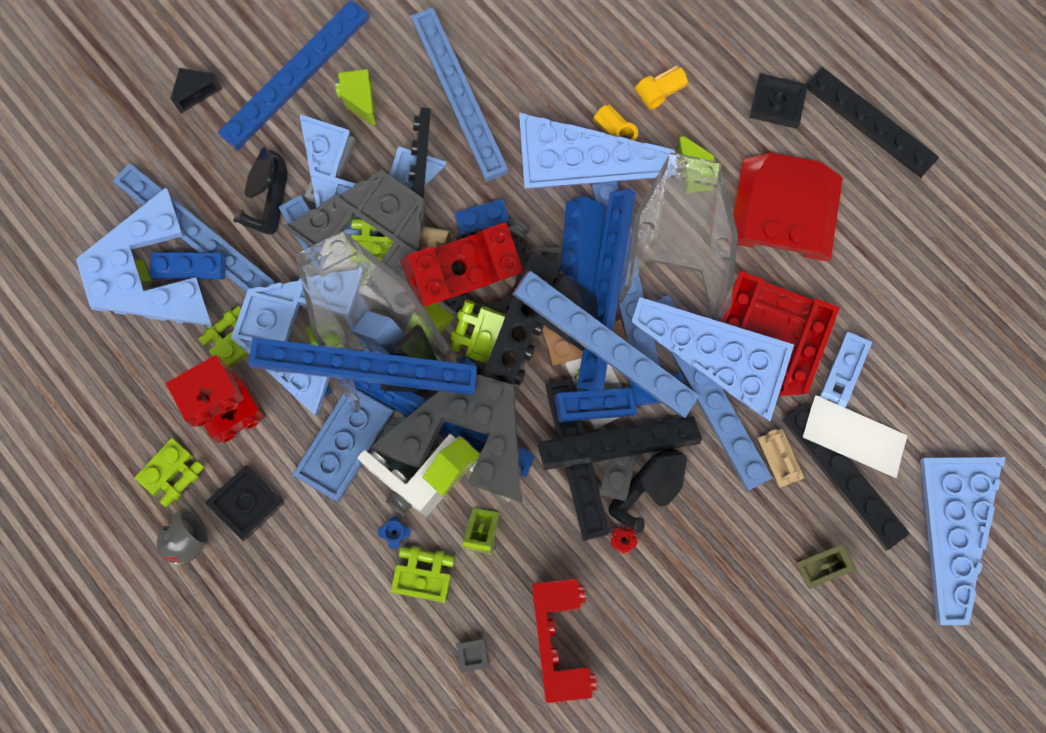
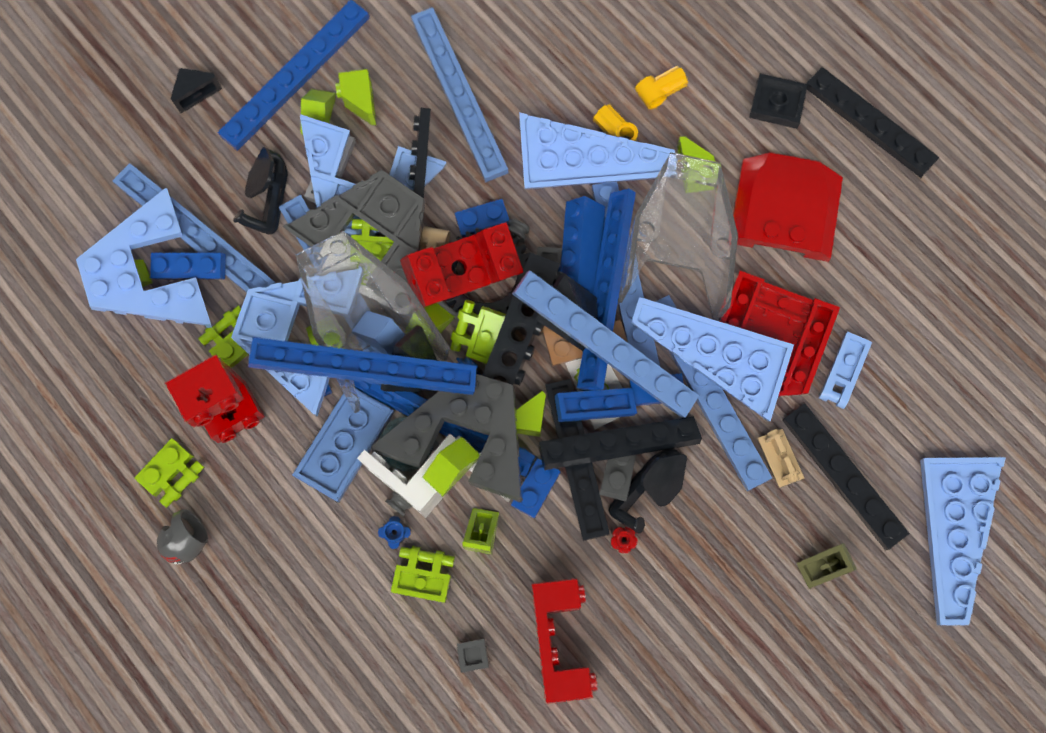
(244, 503): black plate -> none
(318, 105): none -> lime slope
(531, 416): none -> lime slope
(536, 489): none -> blue plate
(855, 436): white sticker -> none

